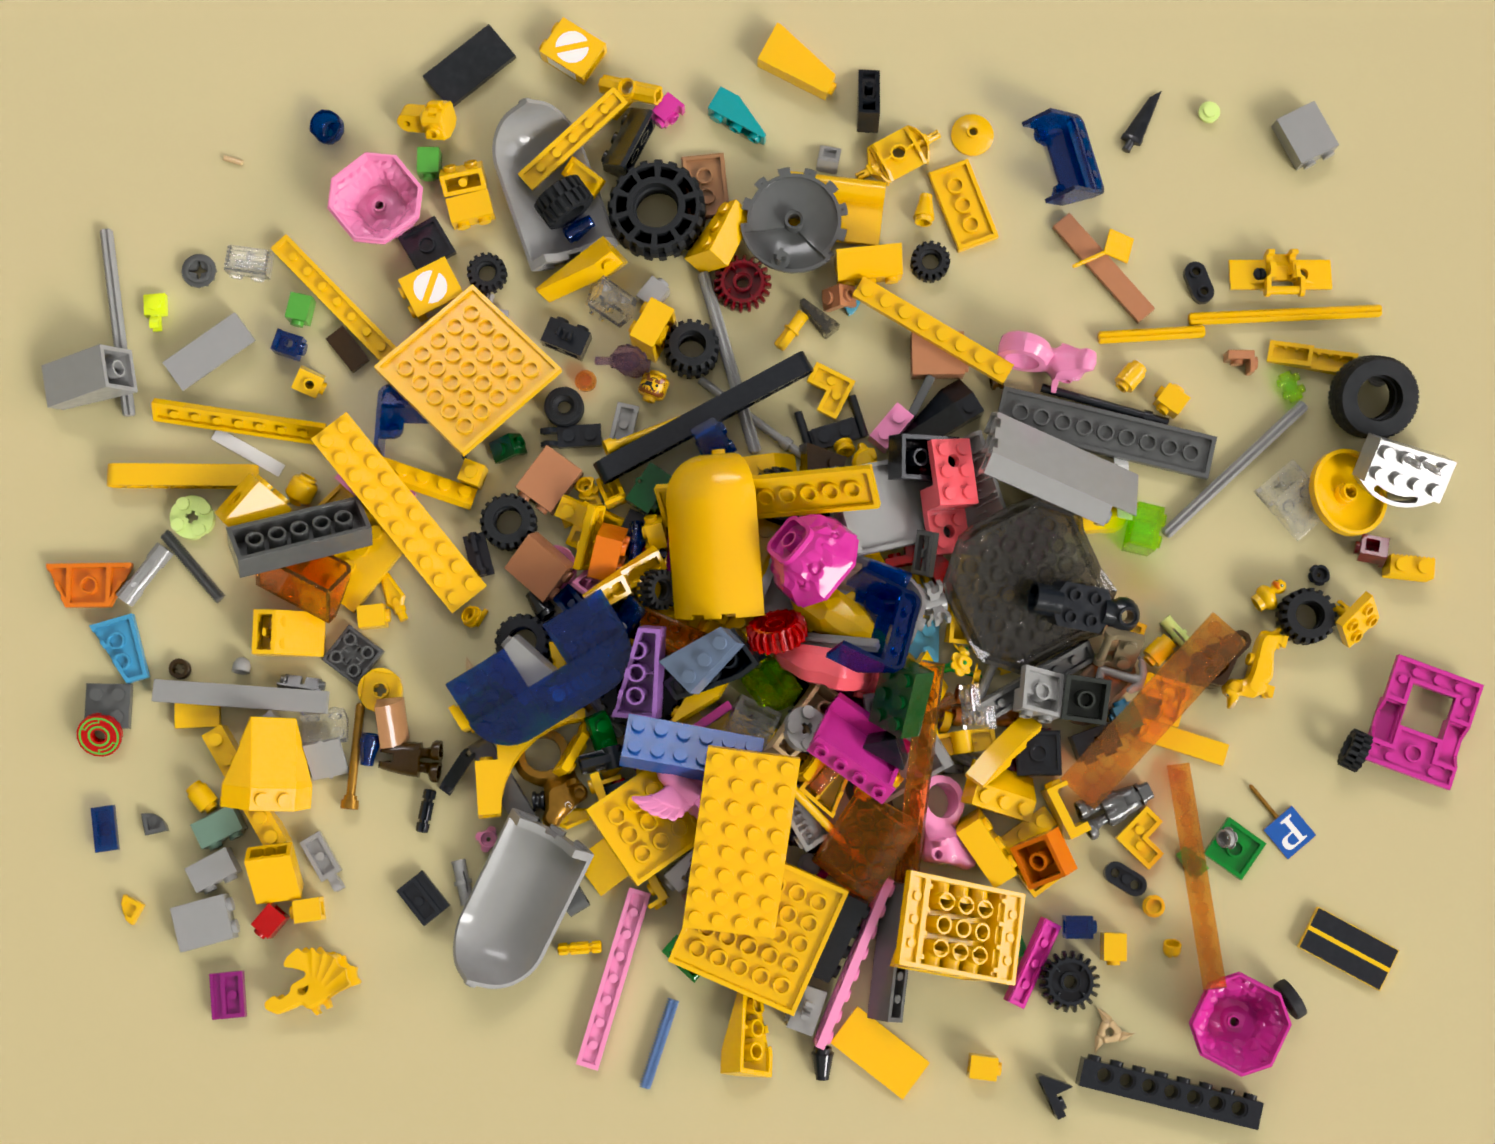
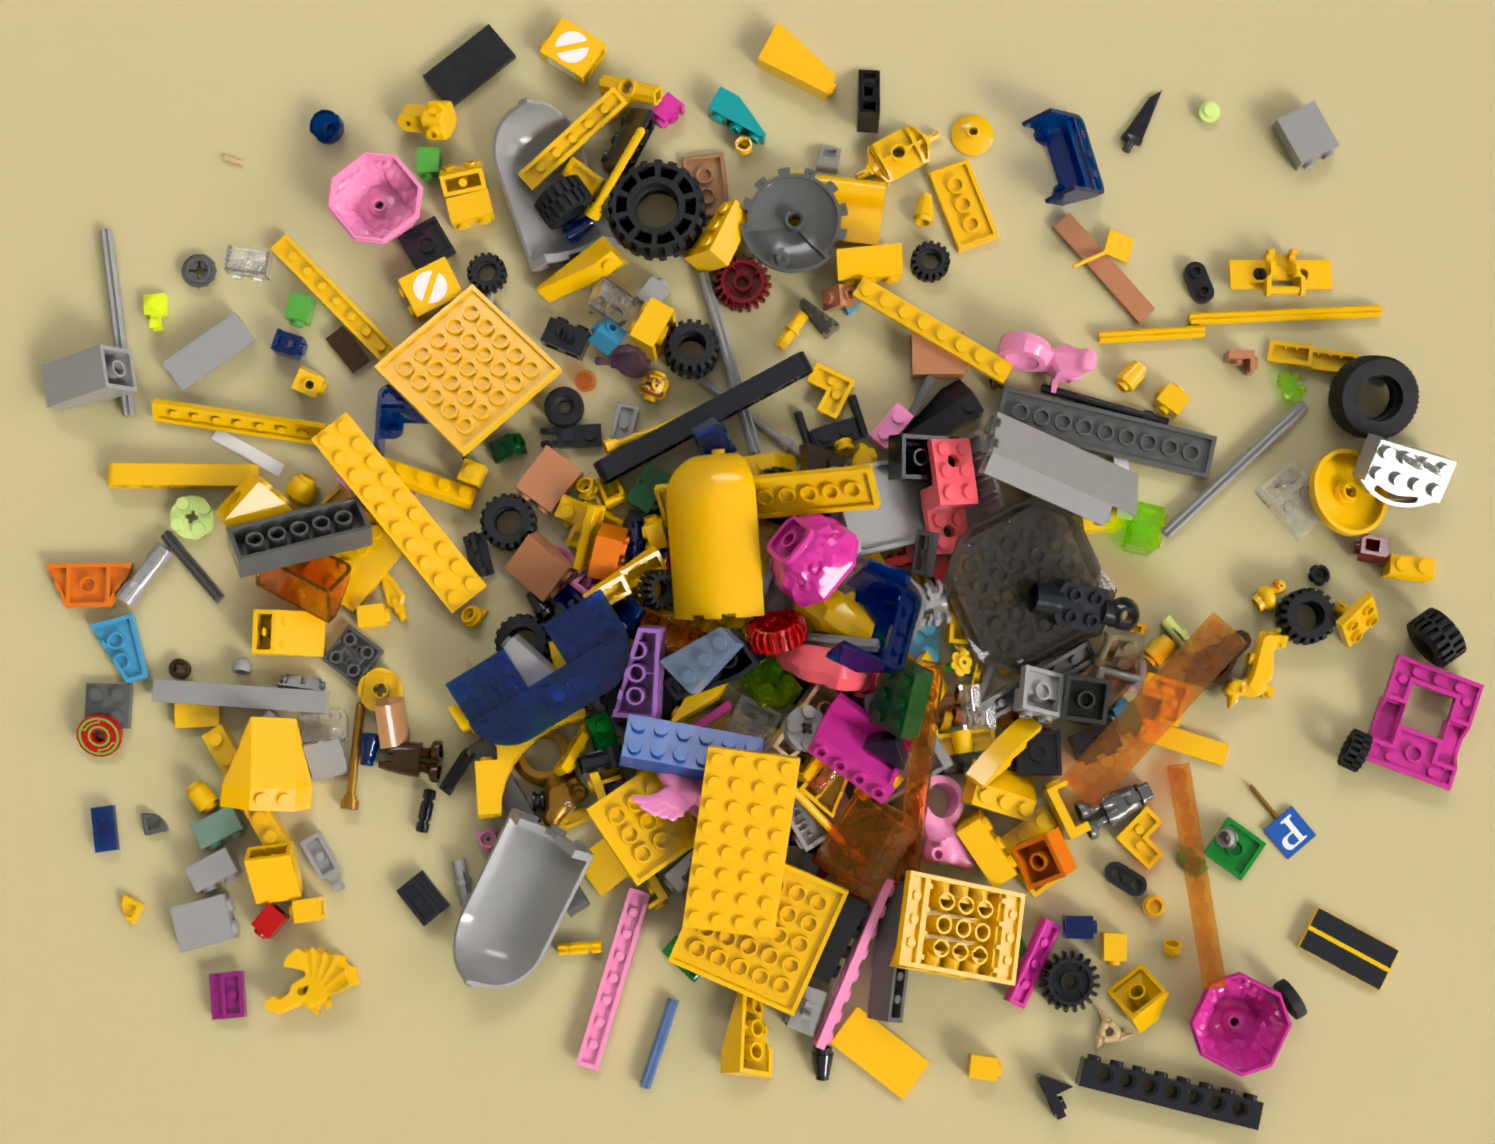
(594, 210): none -> yellow piece
(606, 335): none -> dark azure brick
(745, 143): none -> yellow hinge
(1139, 997): none -> yellow slope
(1436, 637): none -> black tyre

